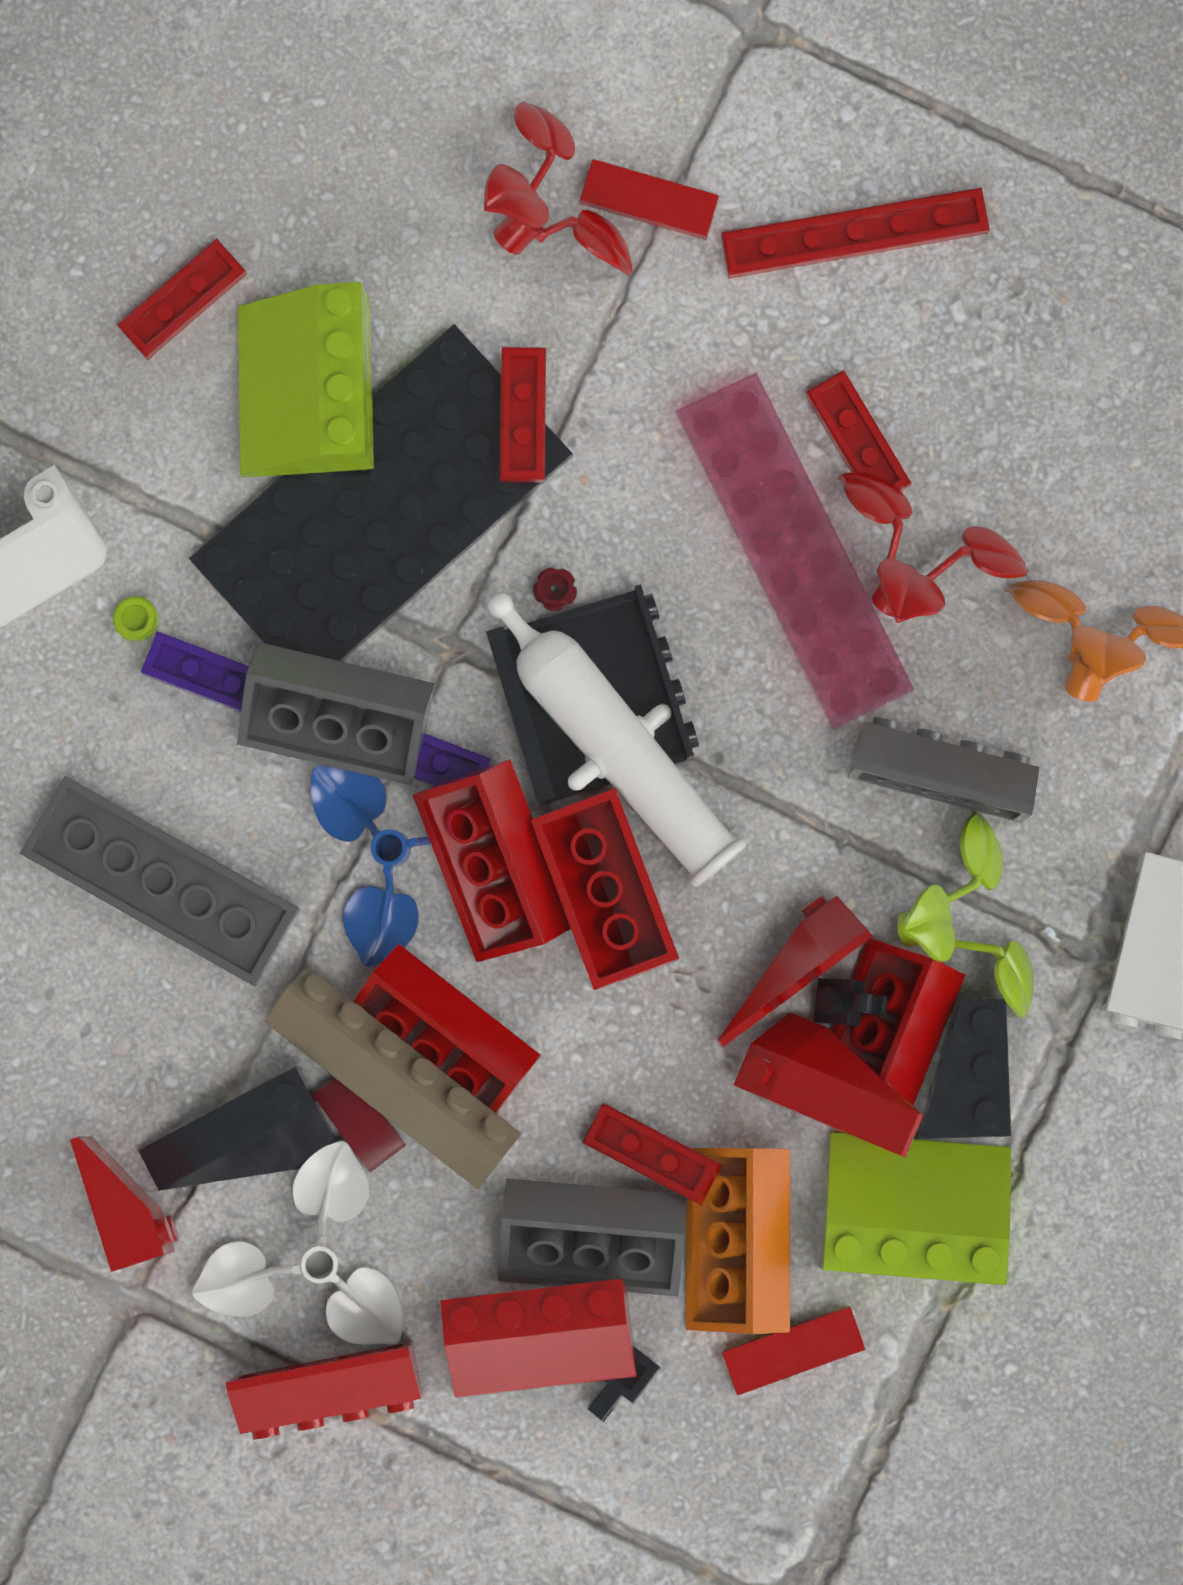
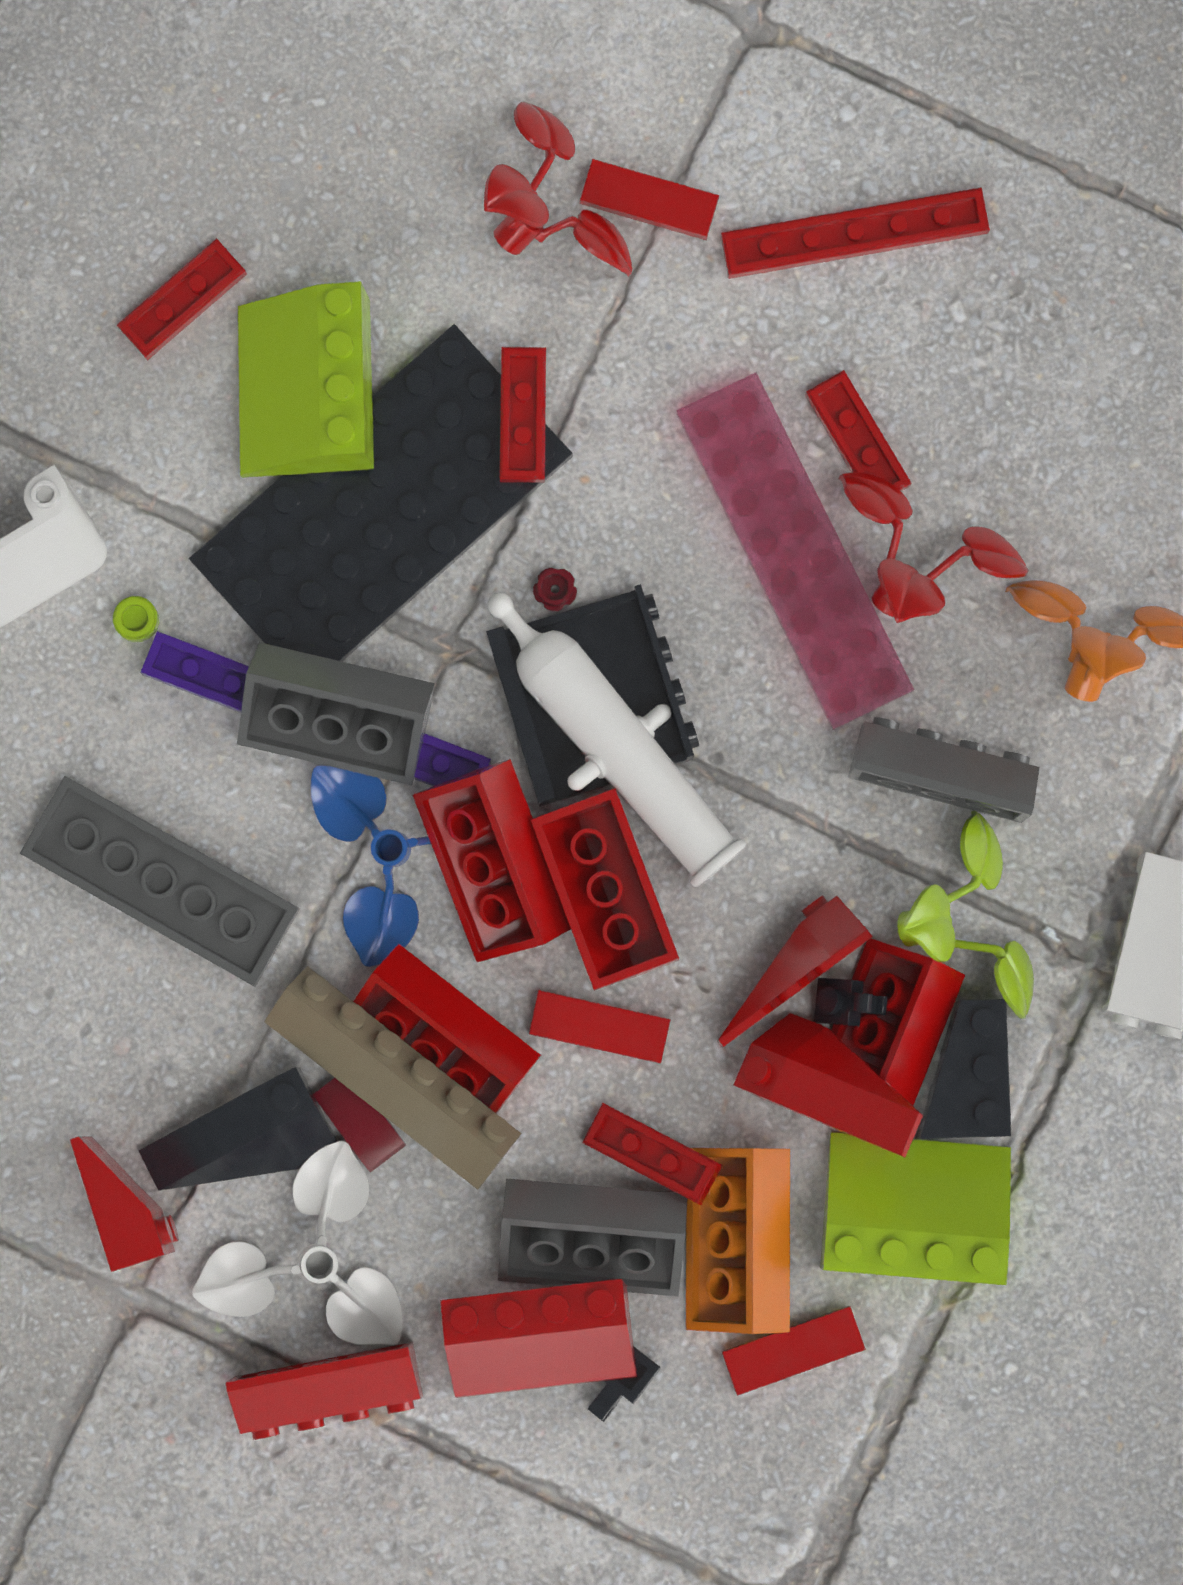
(599, 1026): none -> red tile

